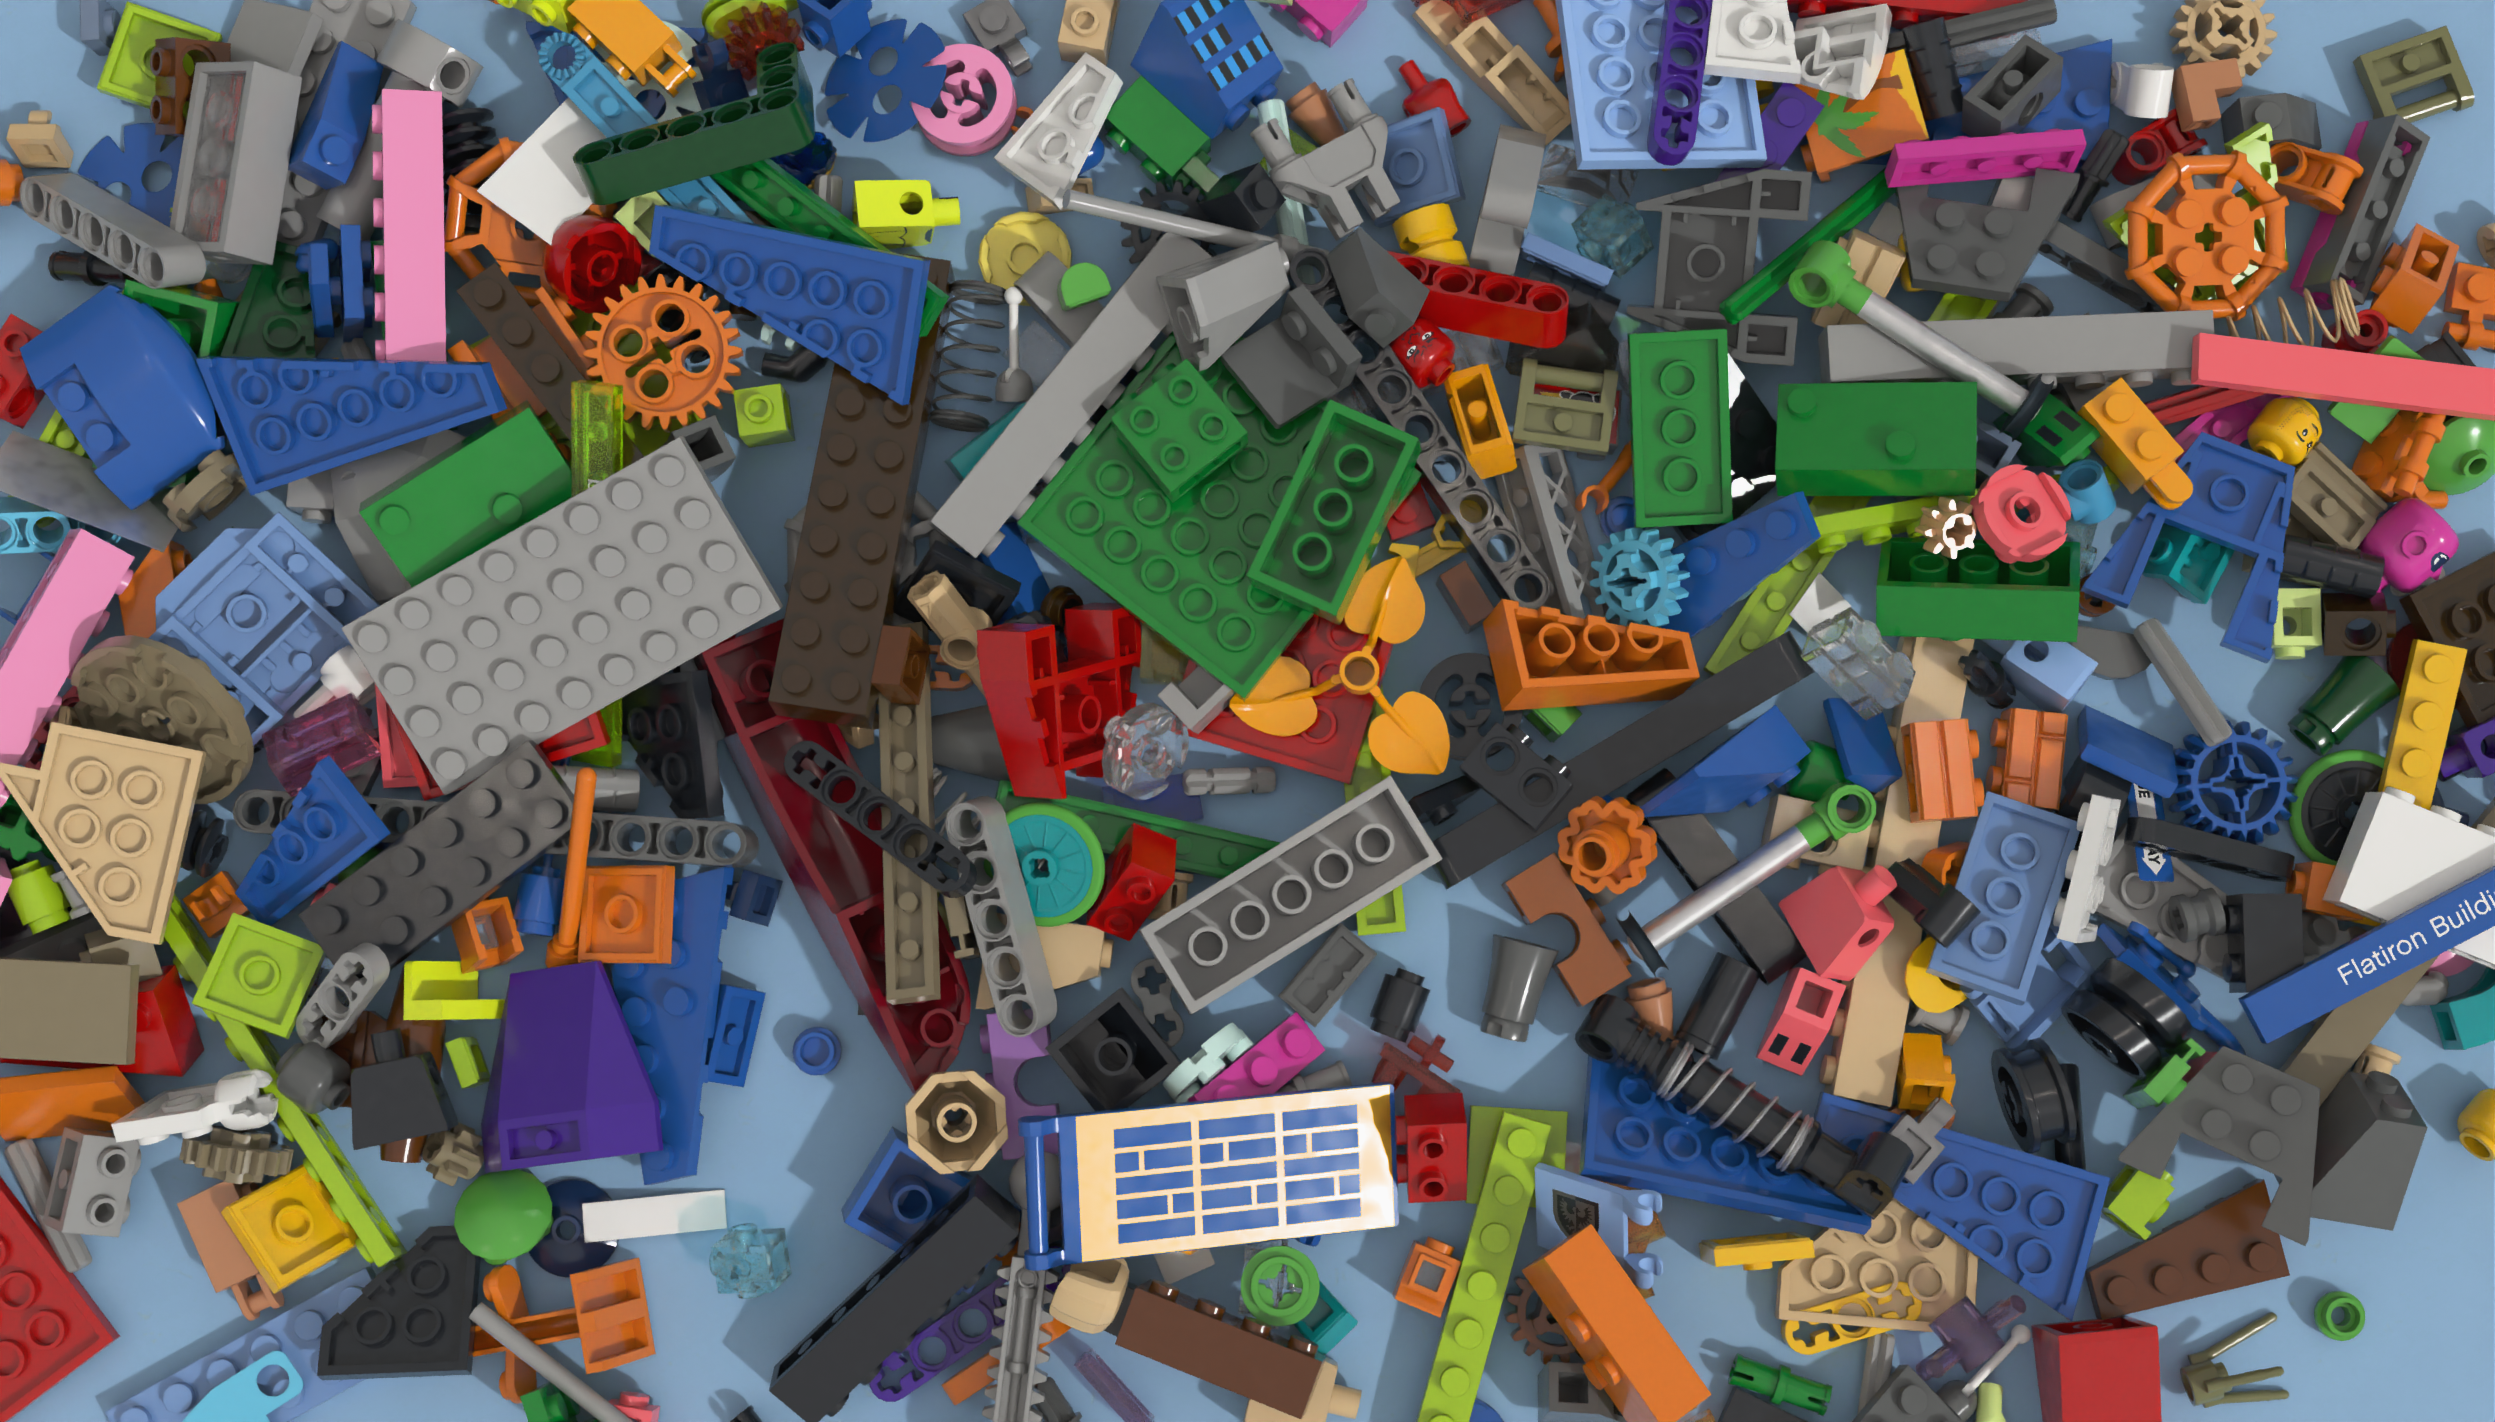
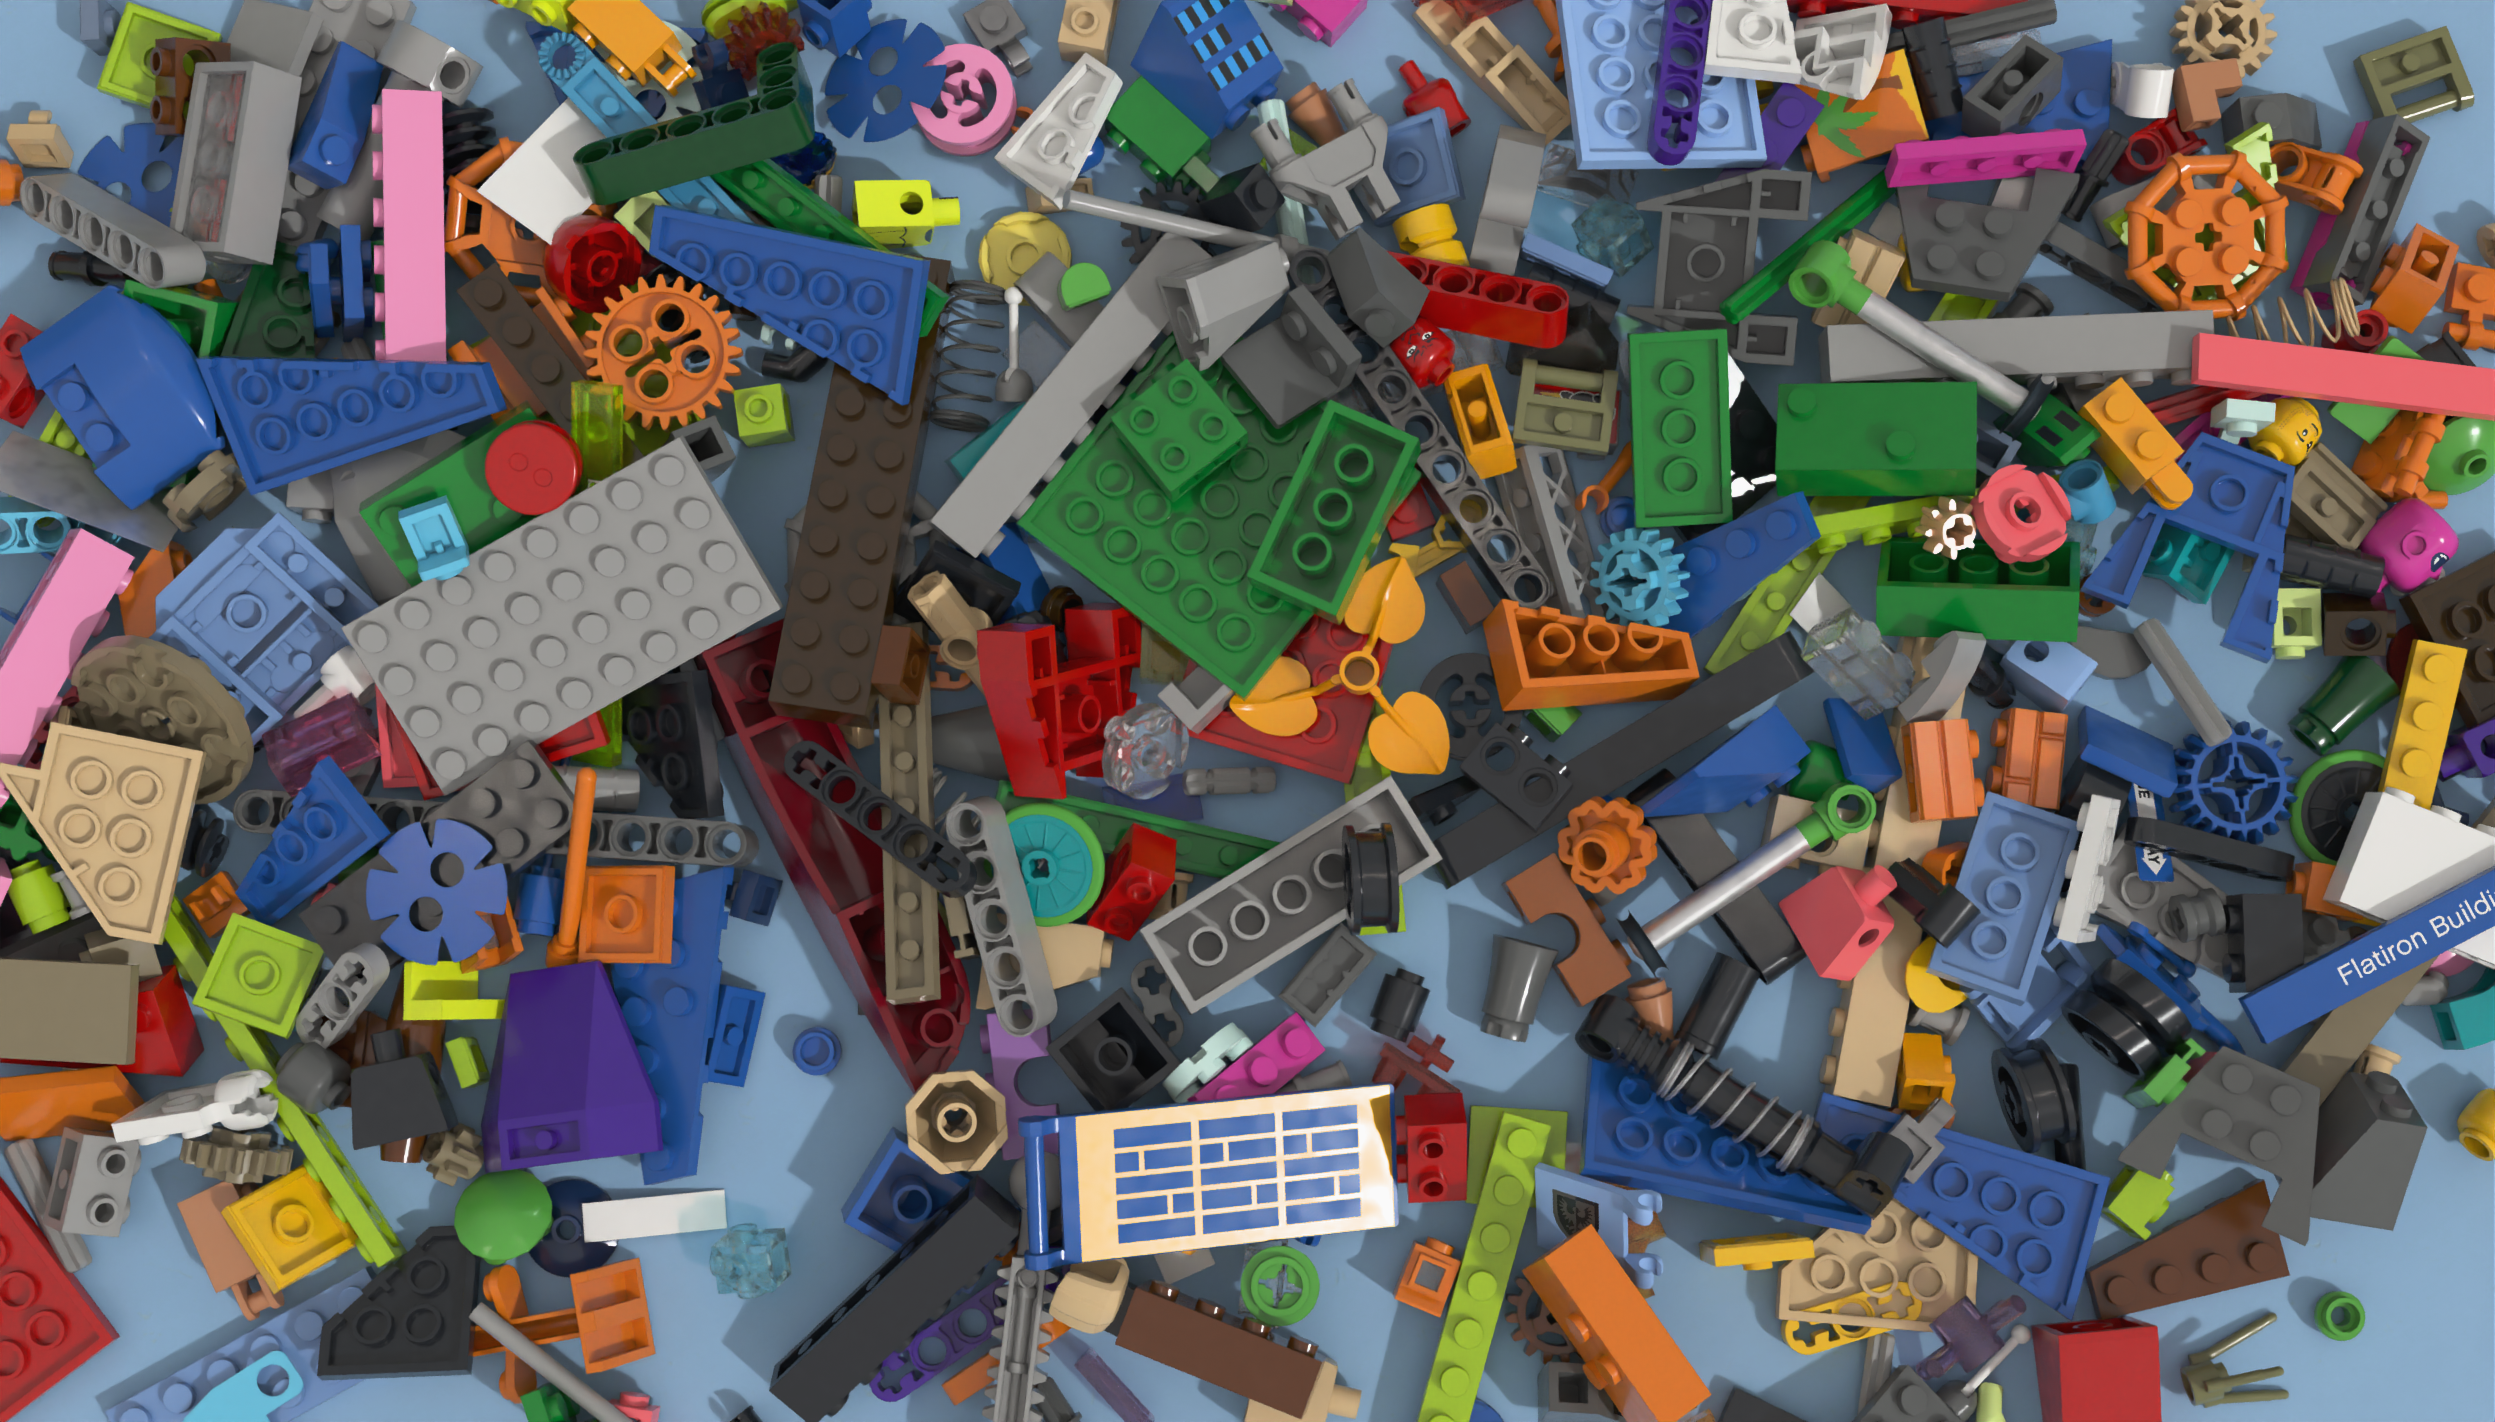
(396, 892): none -> blue piece
(435, 539): none -> medium azure bracket
(533, 467): none -> red head
(1326, 1322): teal slope -> none
(1370, 879): none -> black wheel
(1780, 1384): green pin -> none
(1800, 1020): coral slope -> none
(1950, 671): none -> light grey slope
(2241, 418): none -> light aqua plate

